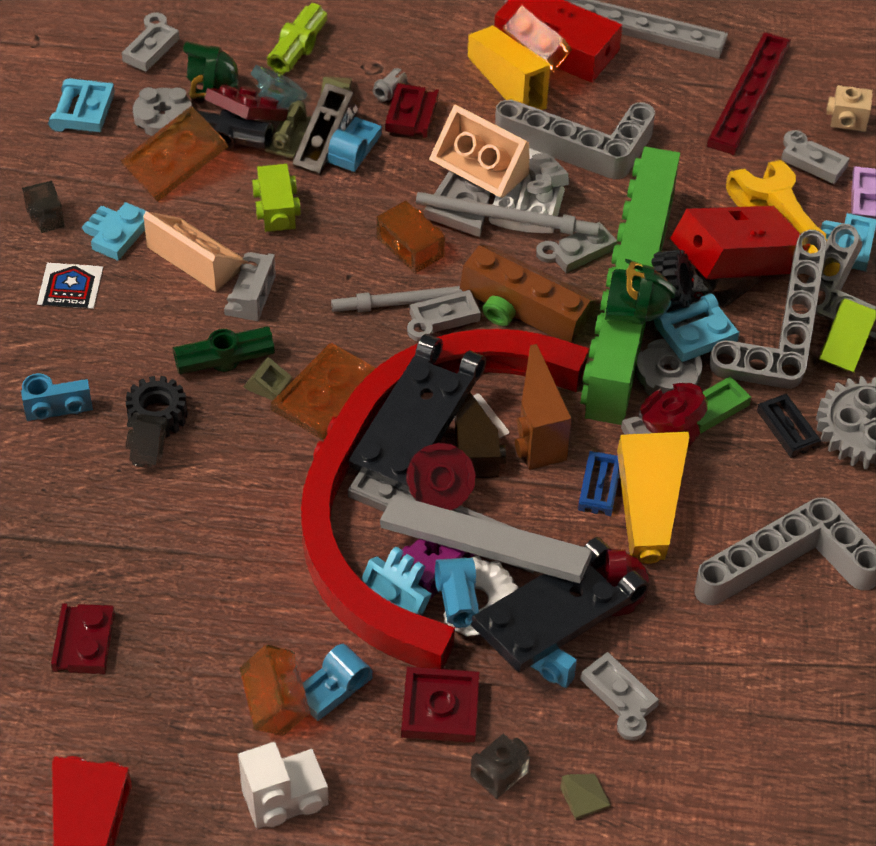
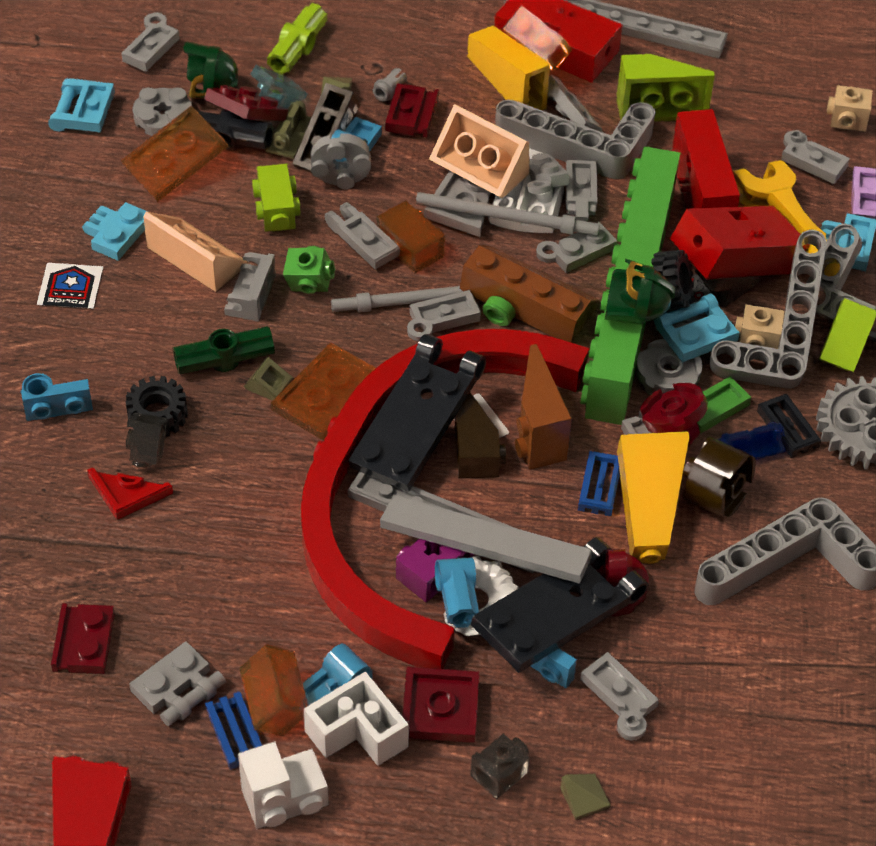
(44, 206): clear smoke brick -> none
(127, 492): none -> red tile
(172, 676): none -> light grey plate
(226, 705): none -> blue tile
(308, 269): none -> bright green brick
(338, 173): none -> light grey plate
(359, 713): none -> white brick
(363, 235): none -> light grey hinge
(397, 582): medium azure hinge -> none
(440, 476): dark red tile -> none
(570, 105): none -> light grey hinge
(582, 188): none -> light grey hinge
(664, 85): none -> lime slope
(703, 164): none -> red brick
(718, 477): none -> dark brown brick
(748, 93): dark red tile -> none
(759, 442): none -> clear blue hinge
(760, 326): none -> tan brick

